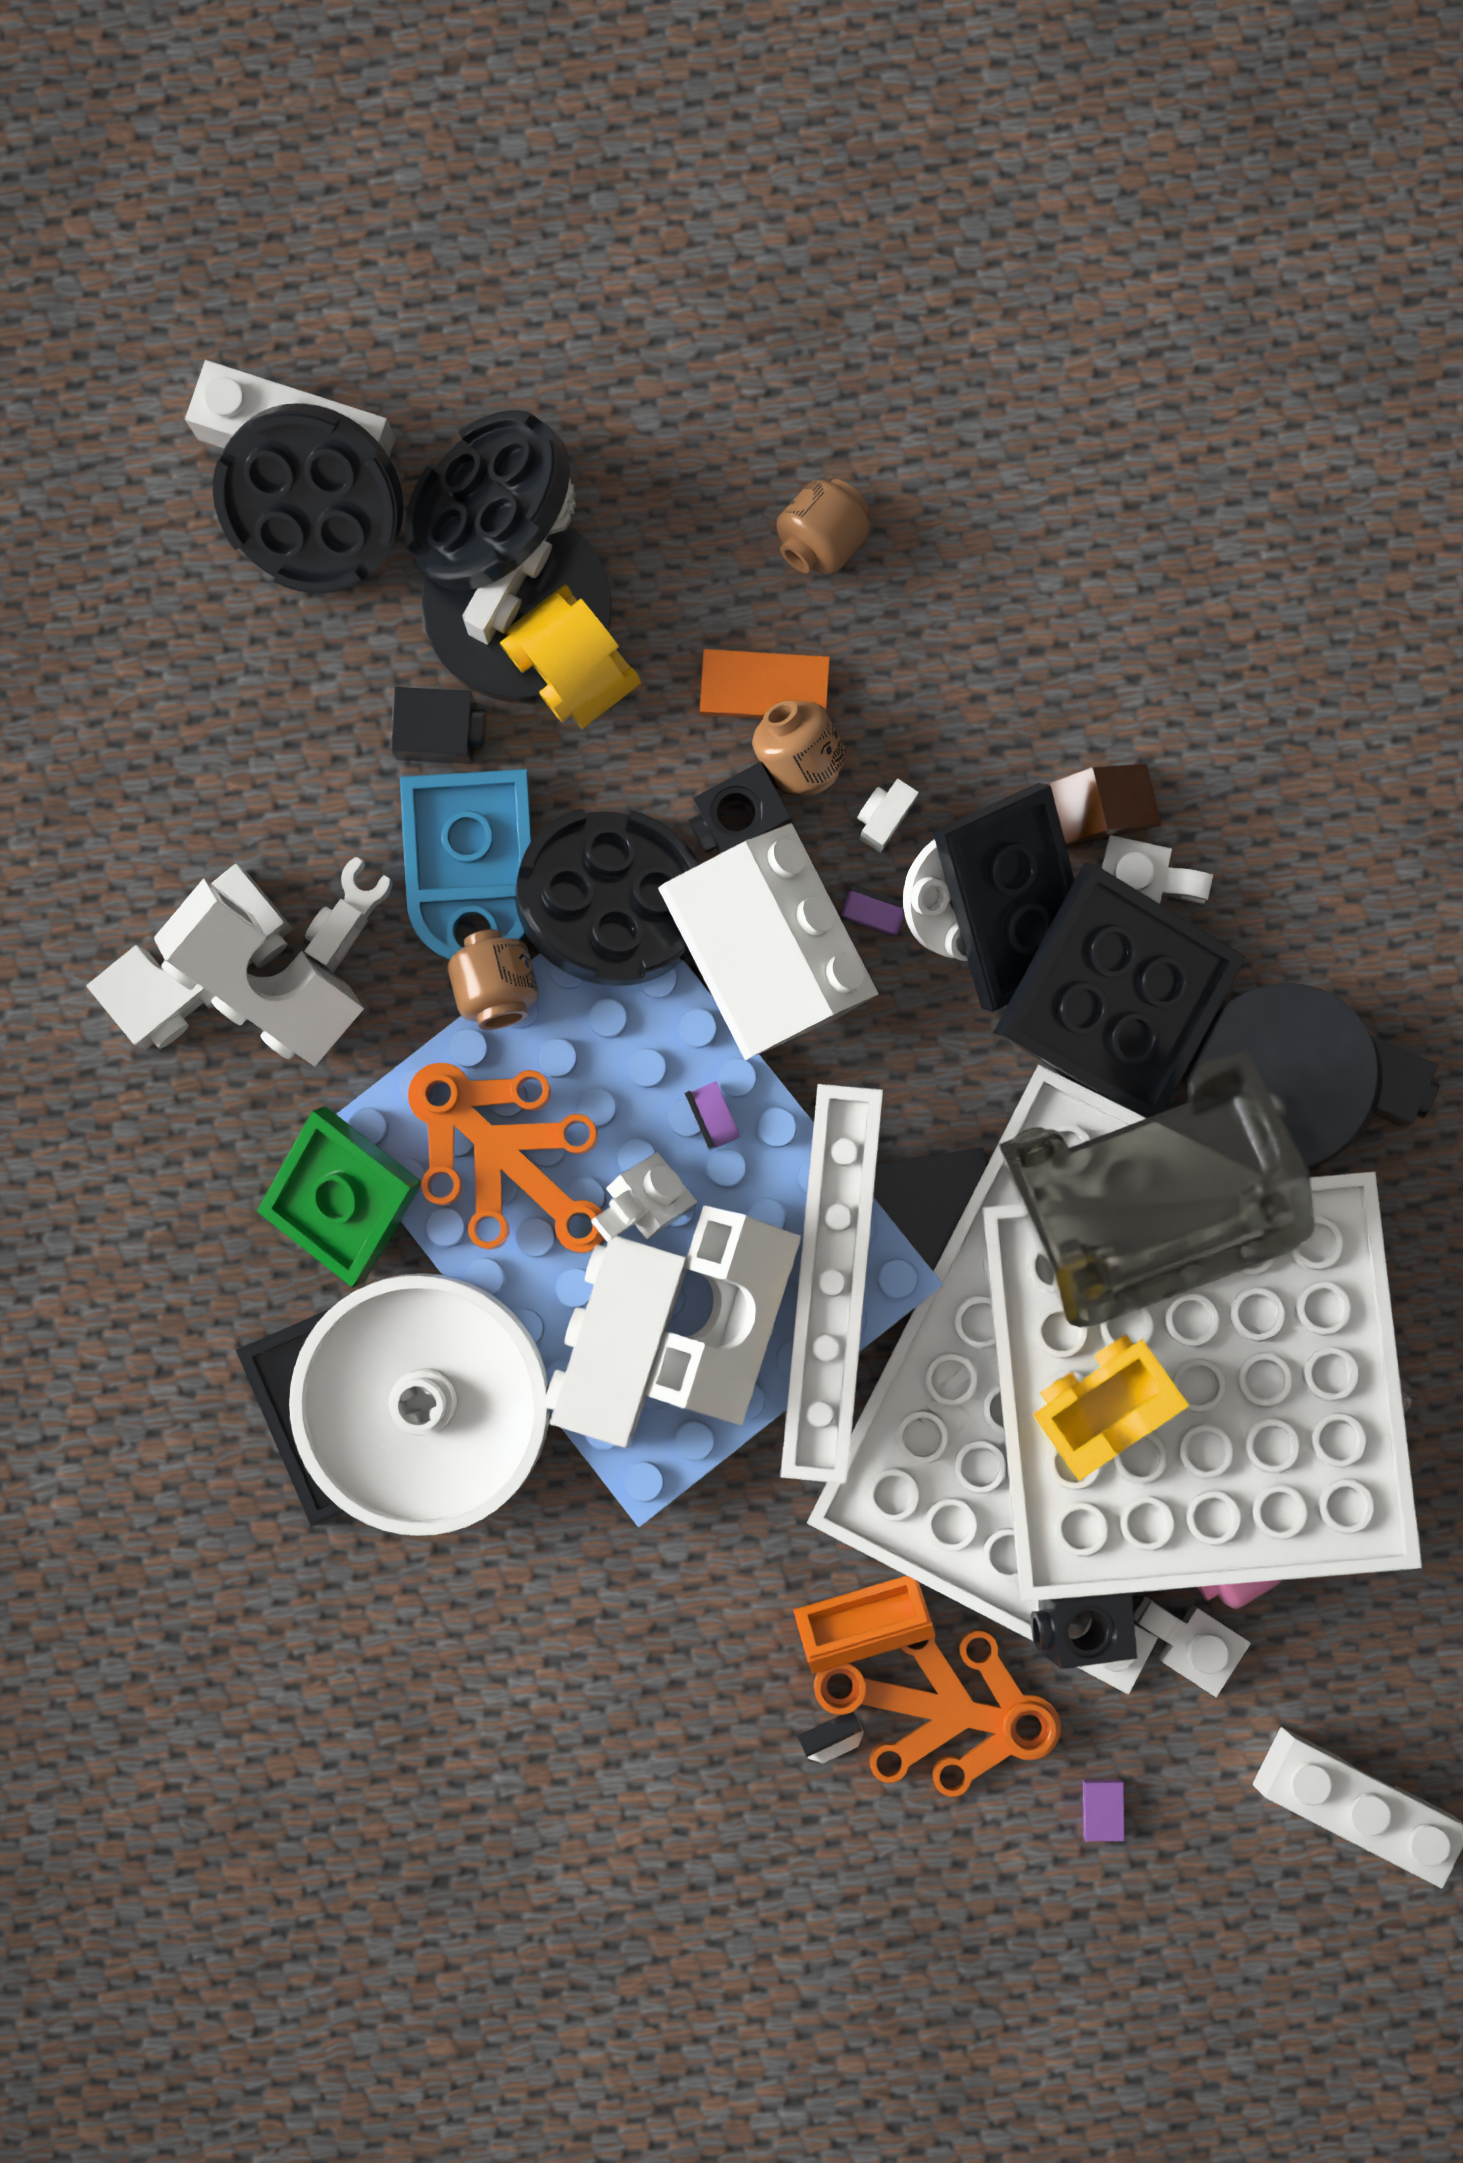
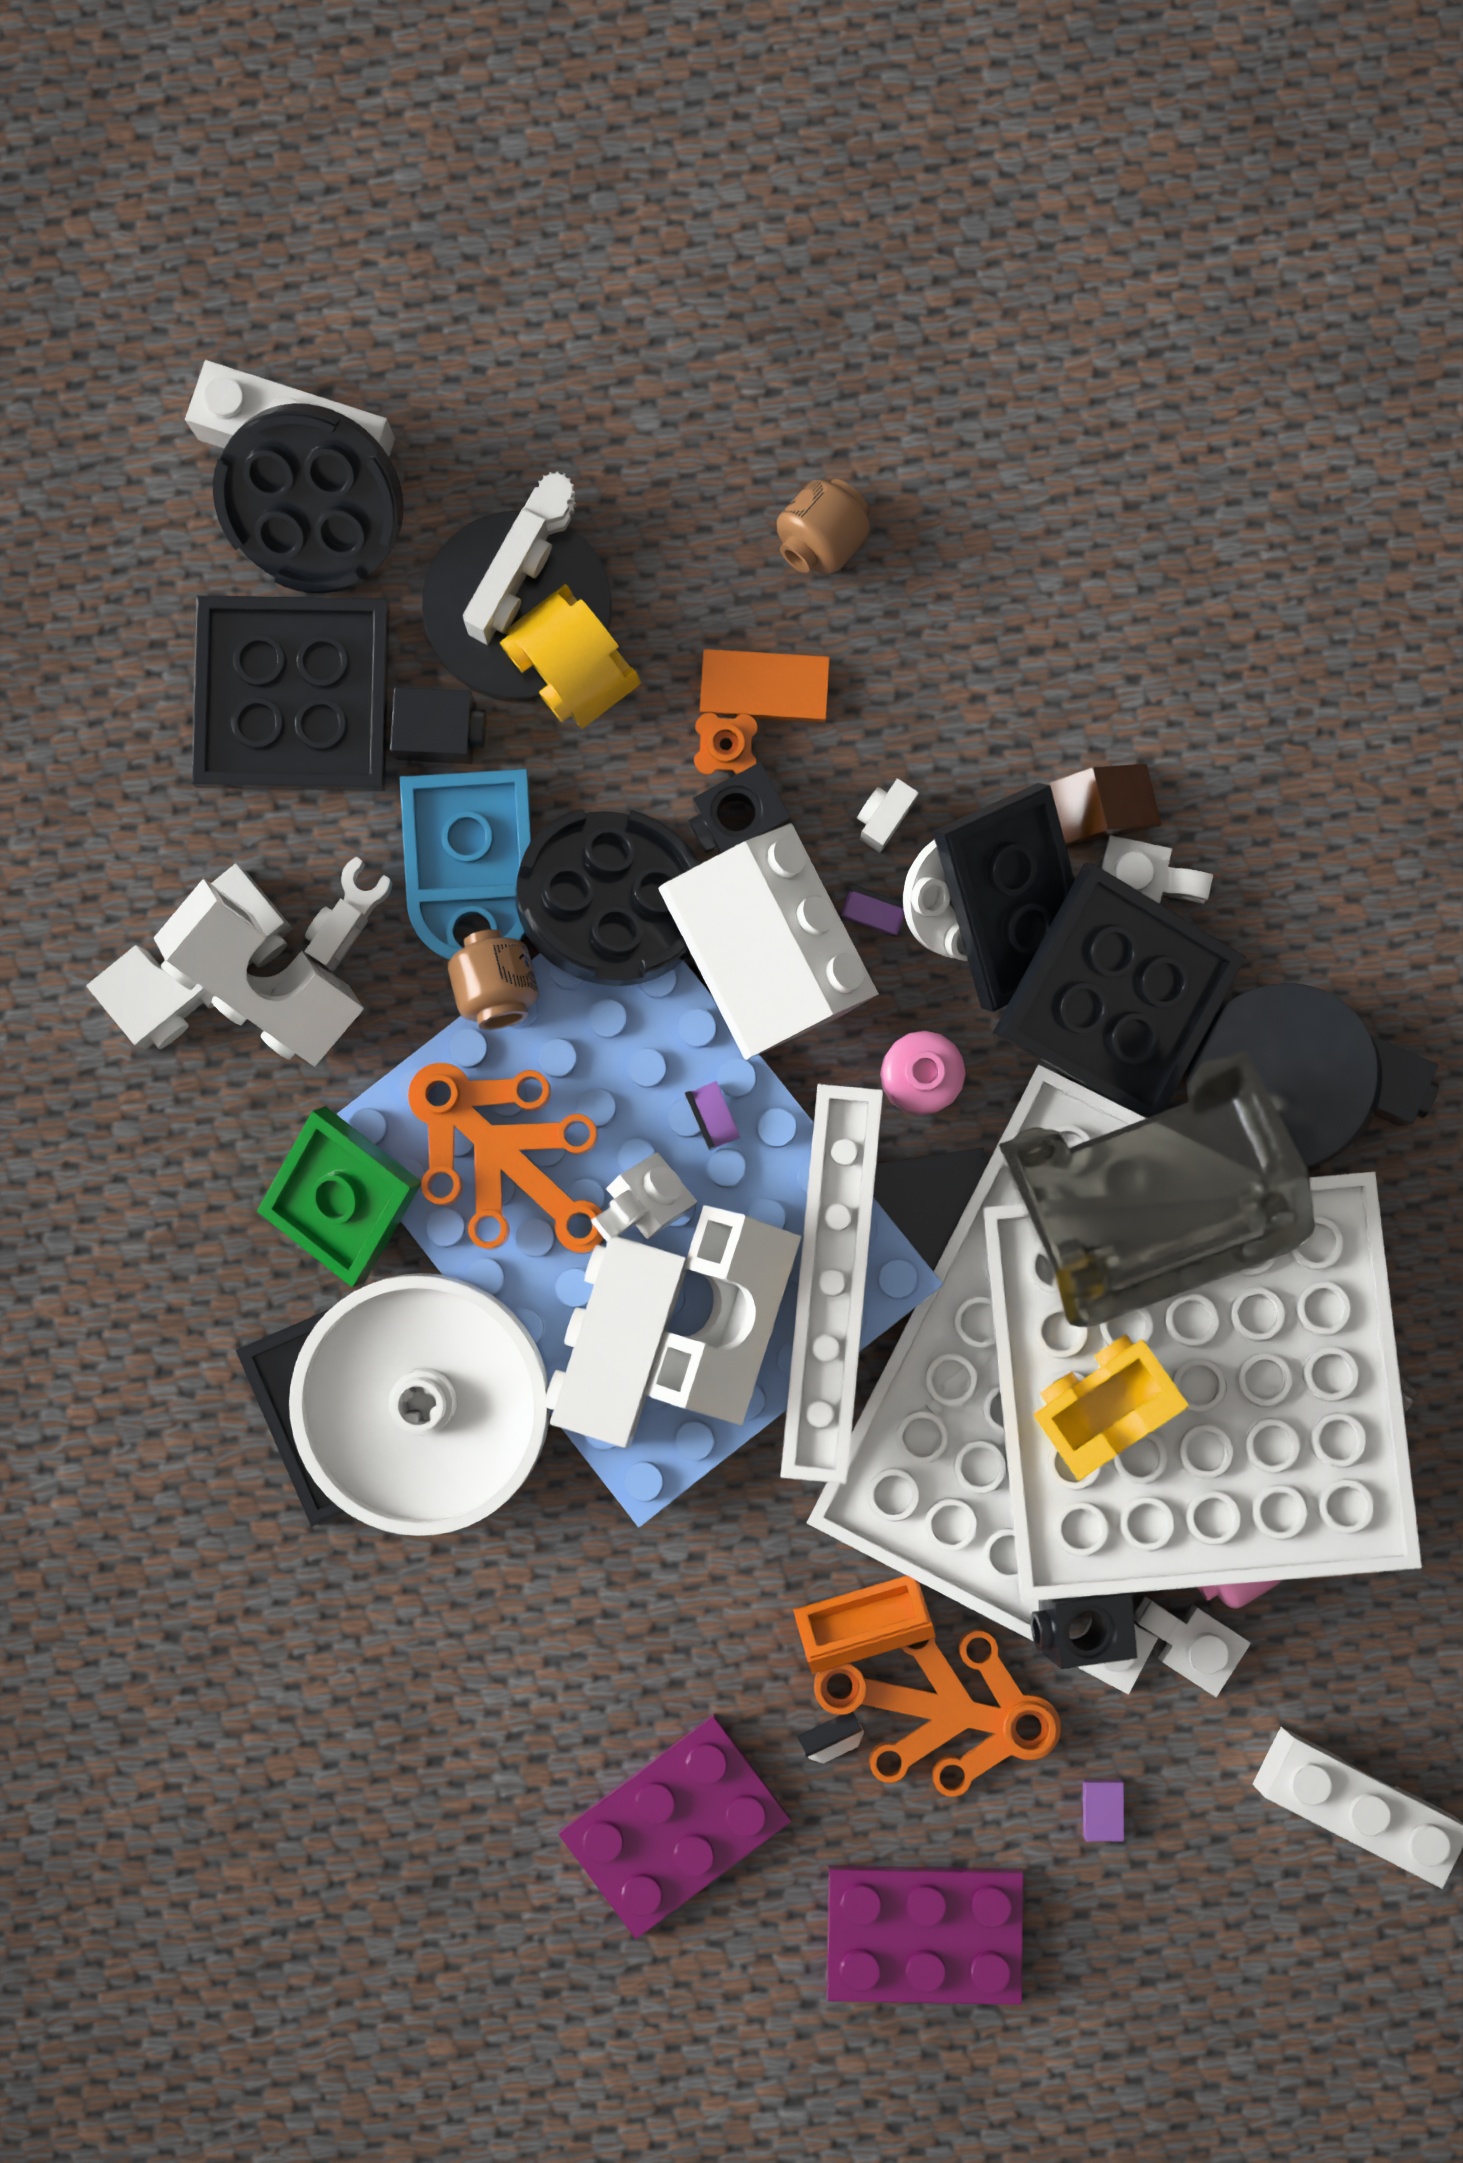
(290, 693): none -> black plate
(488, 501): black tile -> none
(674, 1826): none -> magenta plate
(713, 731): none -> orange plate
(799, 747): medium nougat head -> none
(922, 1073): none -> bright pink head
(925, 1934): none -> magenta plate

